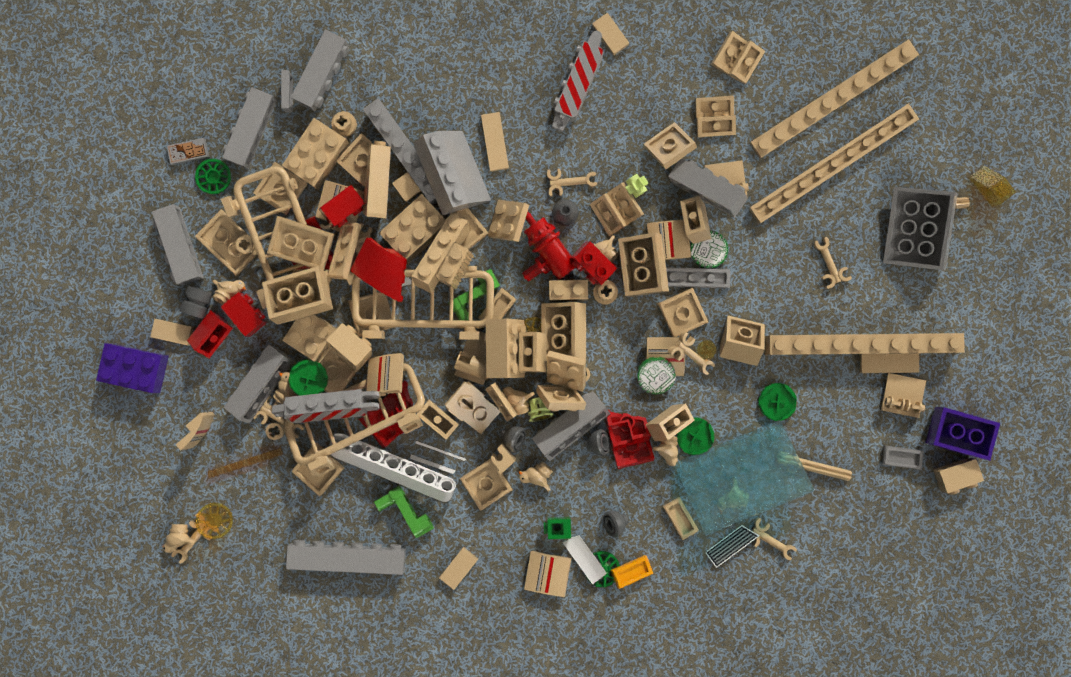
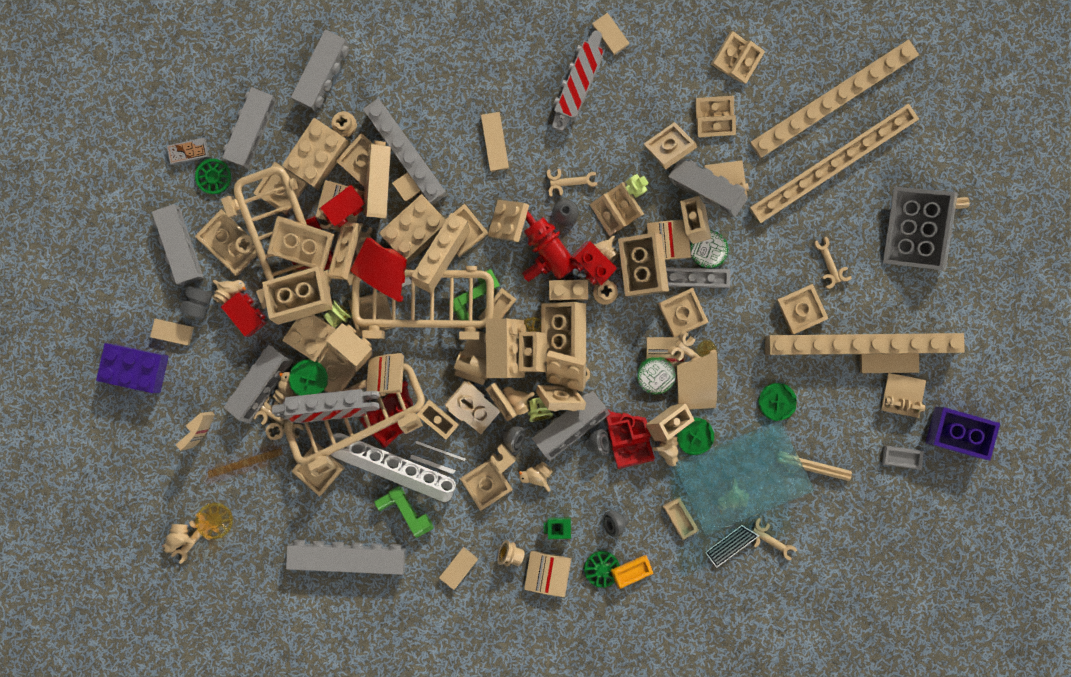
(209, 334): red brick -> none
(286, 91): light grey tile -> none
(337, 314): none -> yellowish green piece
(451, 170): light grey slope -> none
(454, 265): tan brick -> none
(509, 554): none -> tan piece
(585, 558): white sticker -> none
(698, 382): none -> tan slope
(742, 340): tan slope -> none
(802, 309): none -> tan plate
(958, 476): tan brick -> none
(992, 186): clear yellow slope -> none

